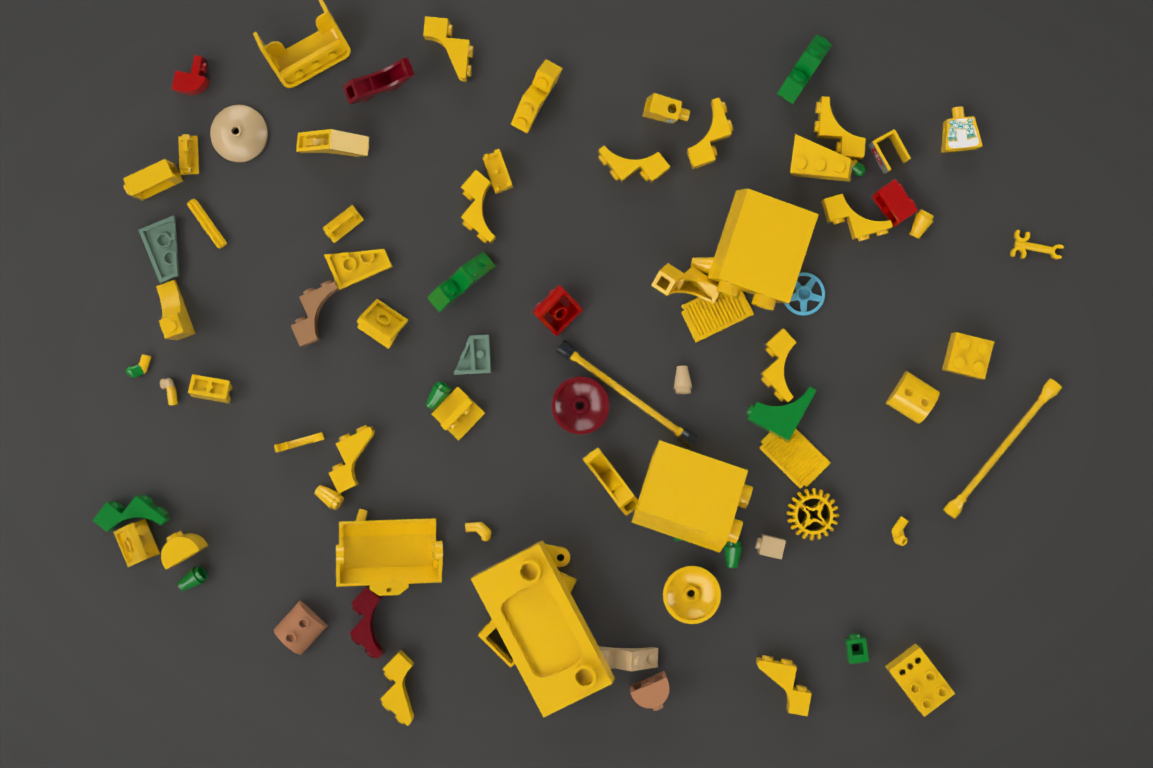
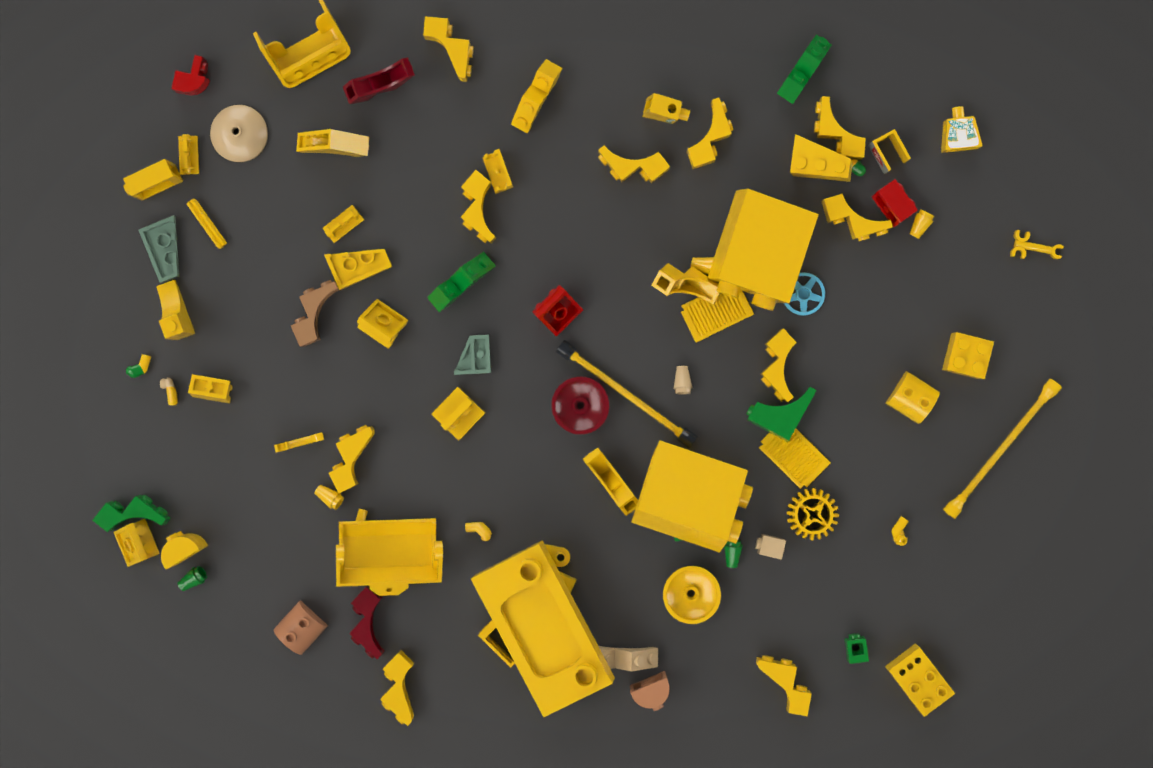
(438, 394): green cone -> none

